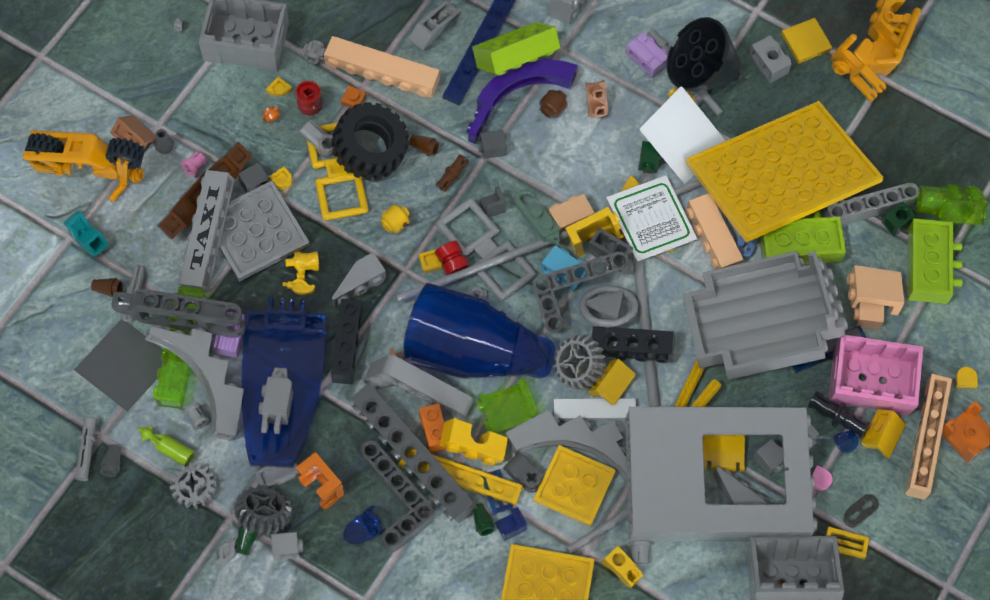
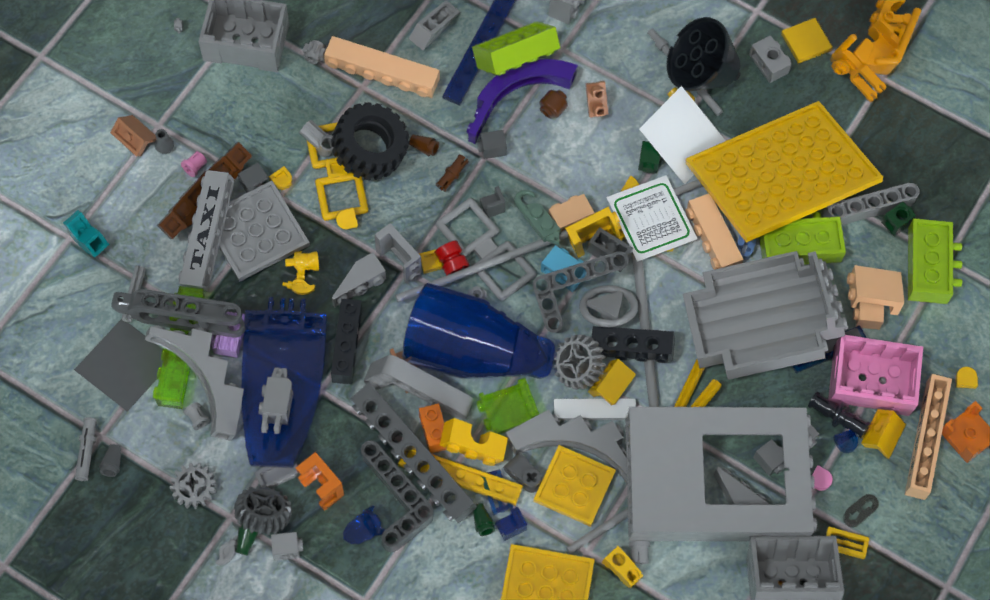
(107, 286): reddish brown cone -> none
(110, 161): light orange piece -> none
(168, 446): lime wheel -> none
(271, 114): orange plate -> none
(279, 87): yellow tile -> none
(309, 98): red wheel -> none
(346, 218): none -> yellow tile
(352, 97): orange plate -> none
(391, 239): none -> light grey panel
(395, 219): yellow head -> none
(647, 54): lavender brick -> none
(724, 452): yellow container -> none
(953, 203): clear neon green brick -> none

